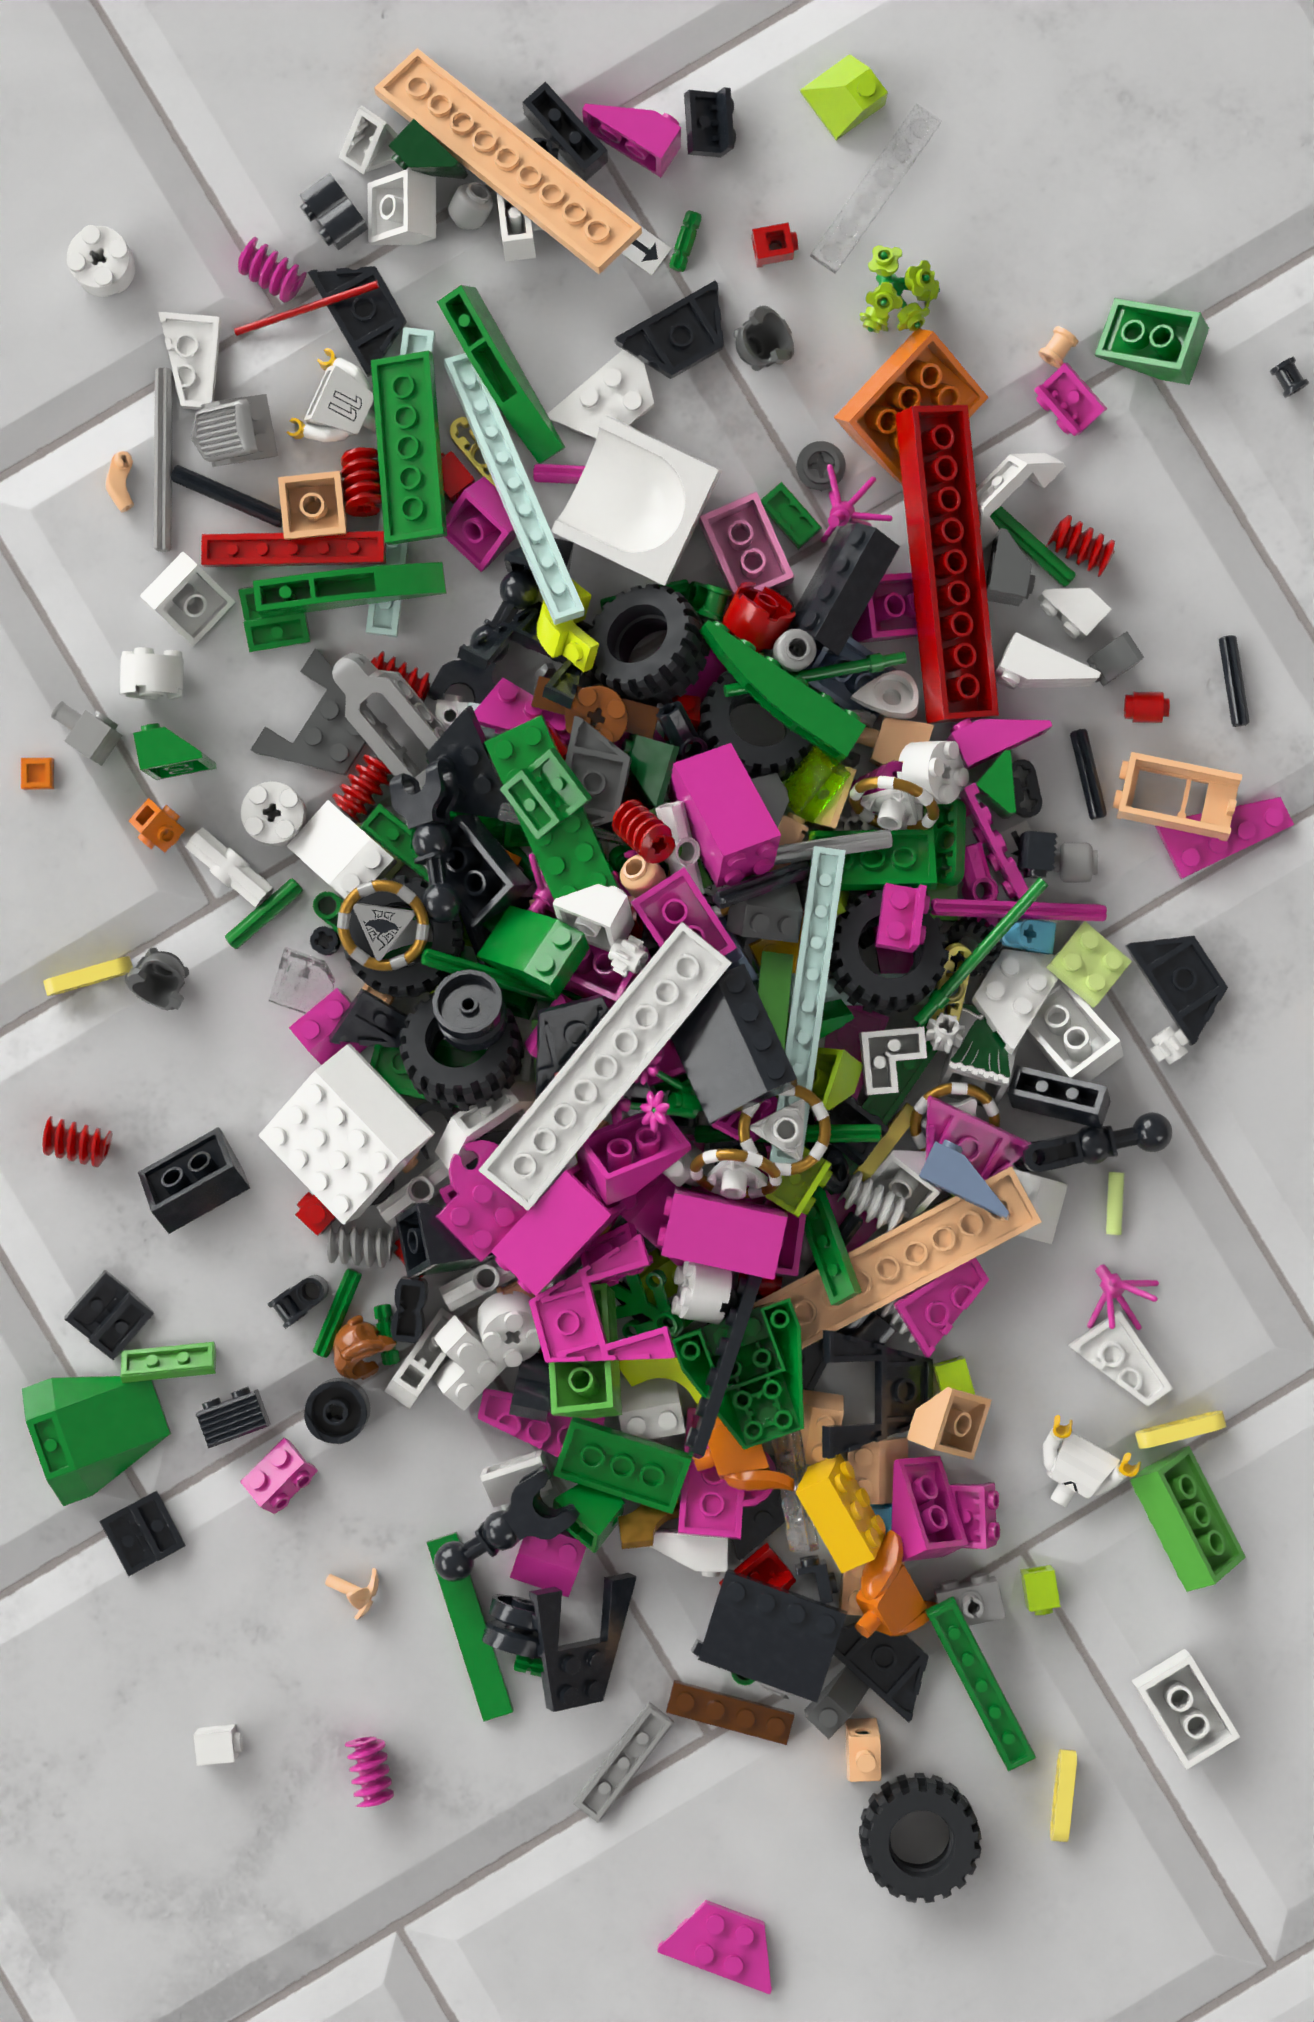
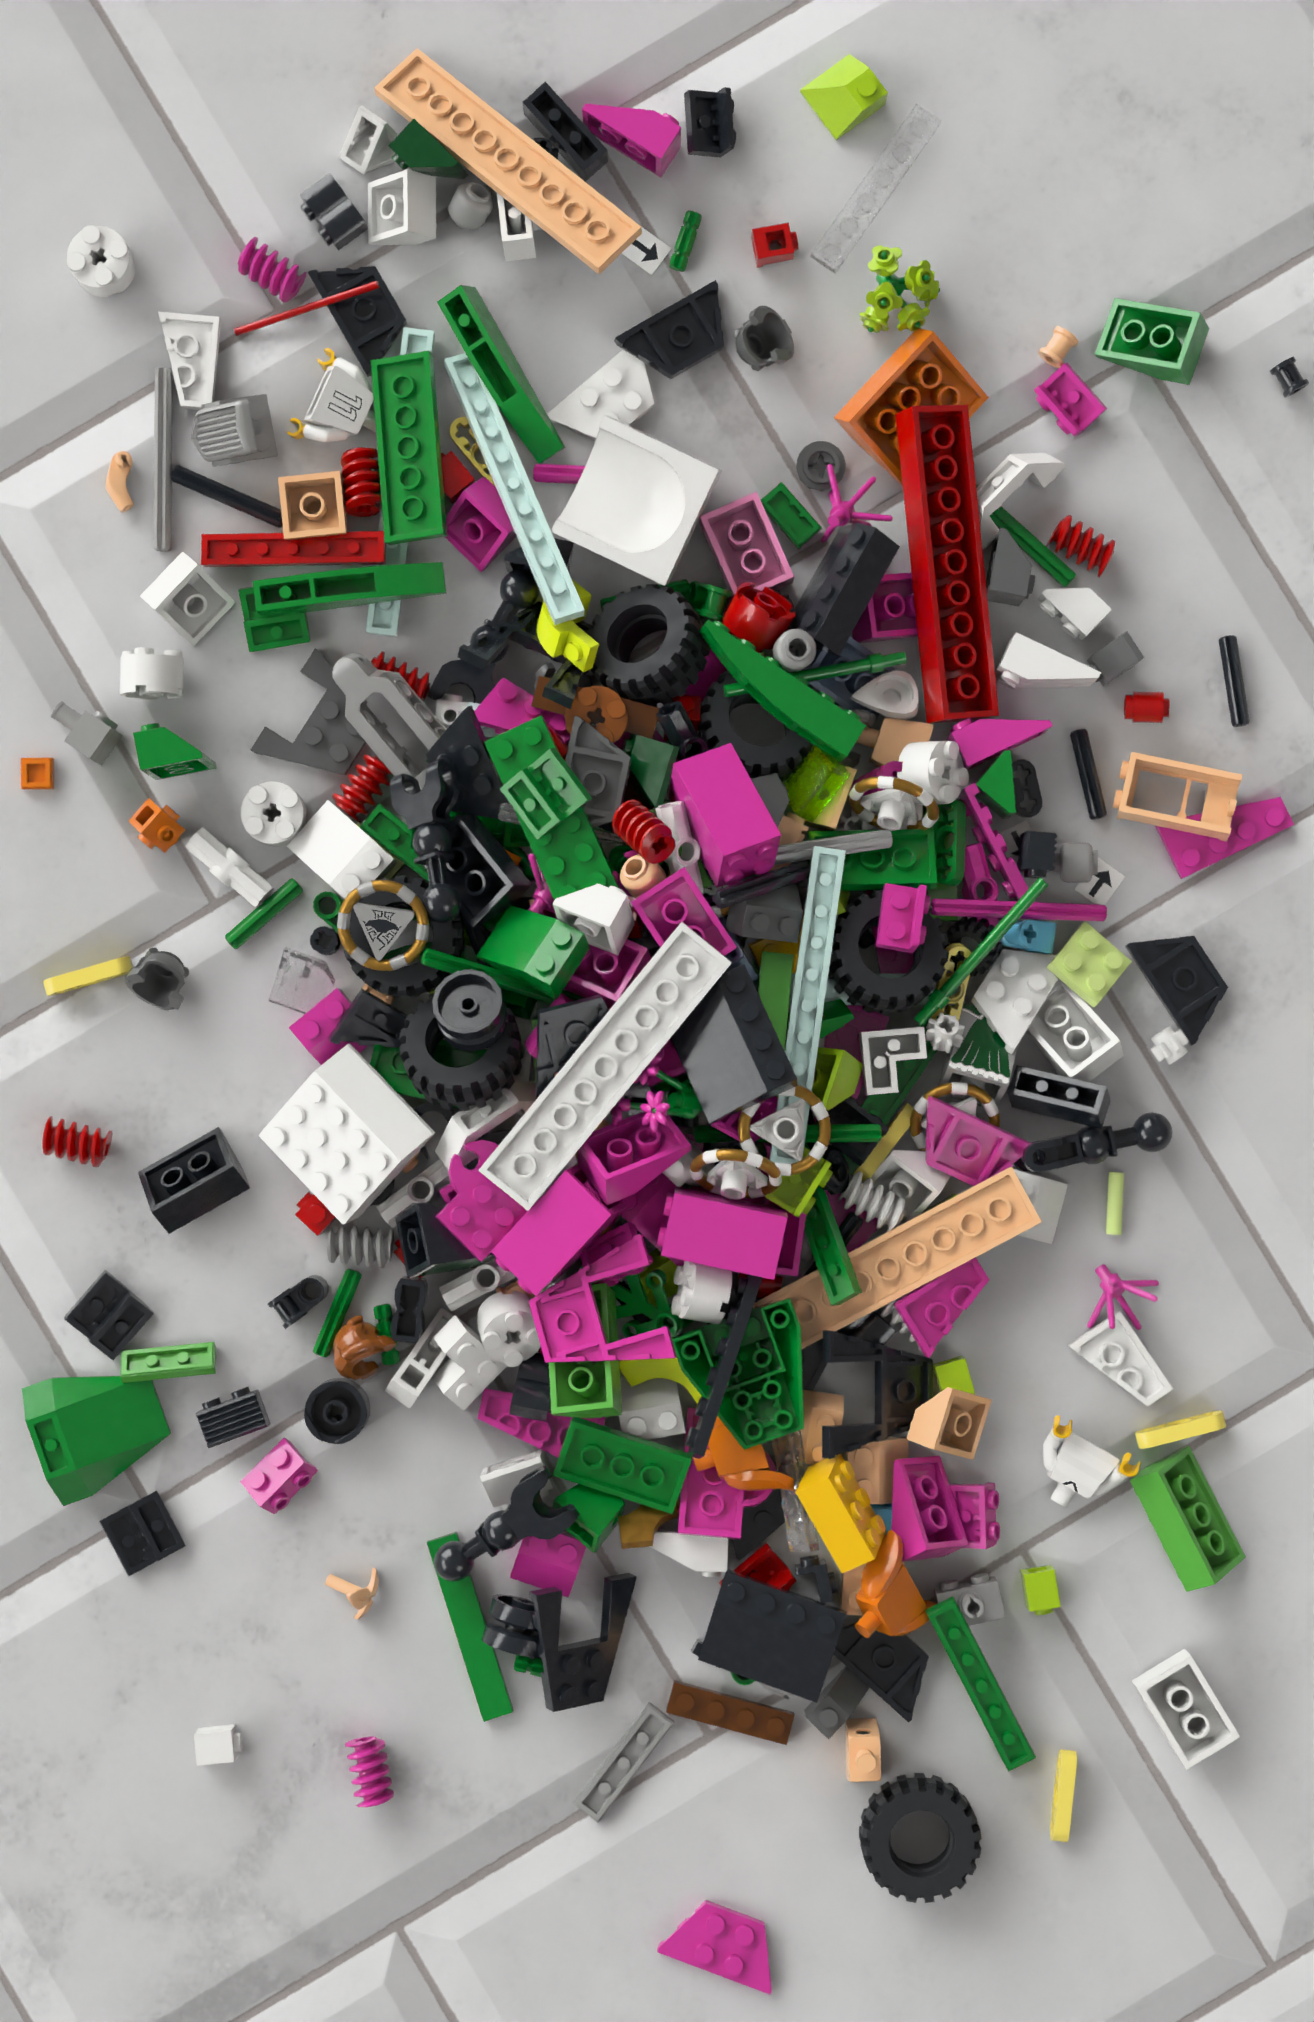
(628, 955): white gear -> none
(955, 1174): sand blue slope -> none
(1101, 885): none -> white sticker

